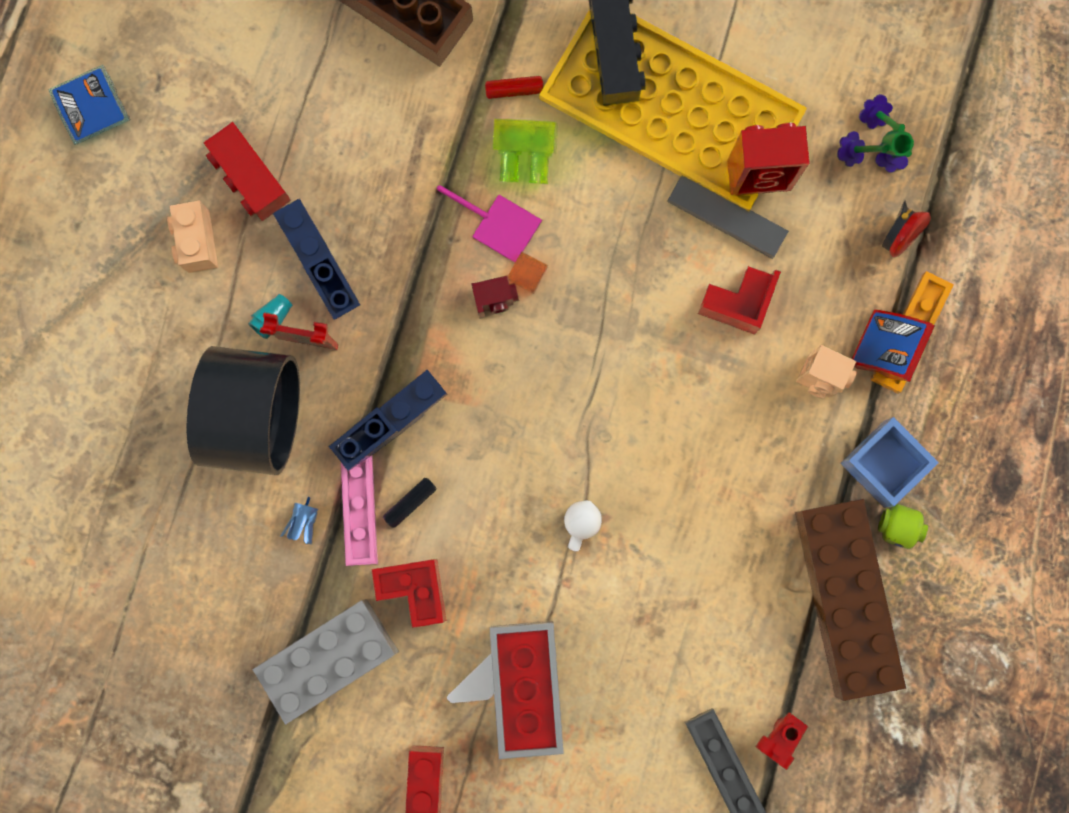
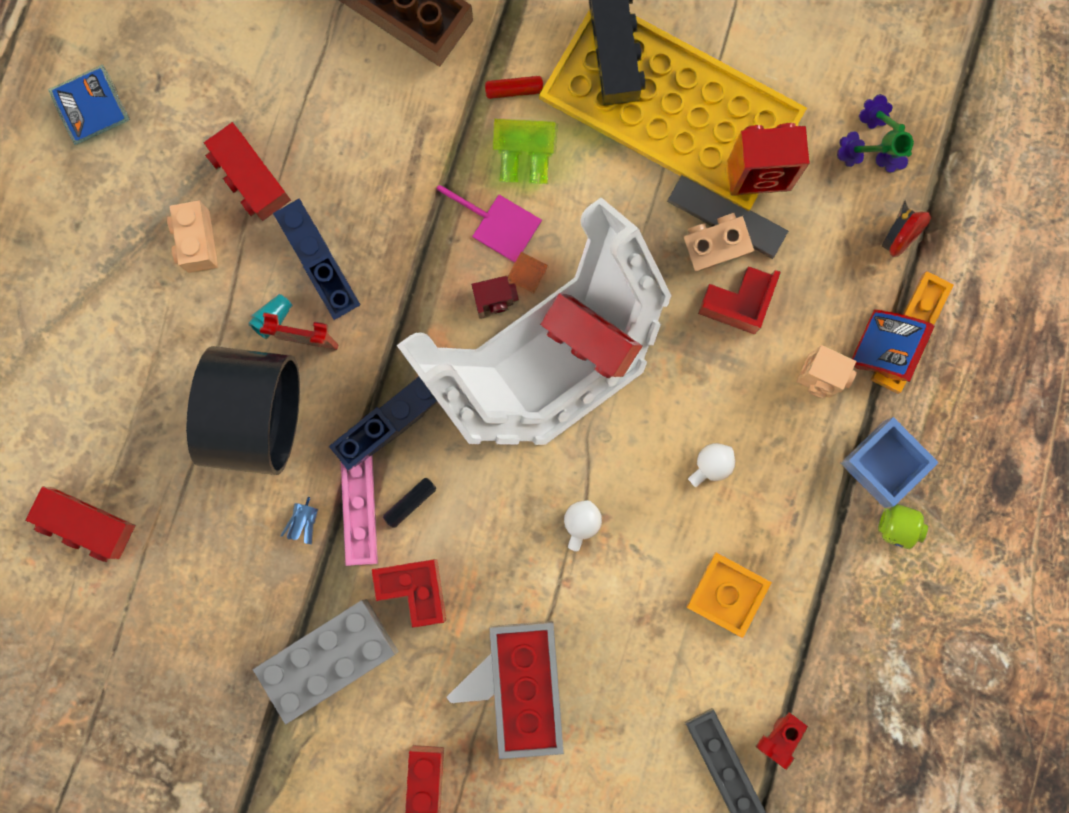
(79, 524): none -> red brick
(522, 379): none -> white windscreen
(590, 336): none -> red brick
(714, 462): none -> white piece
(719, 242): none -> light nougat brick
(728, 595): none -> light orange plate
(850, 600): reddish brown brick -> none

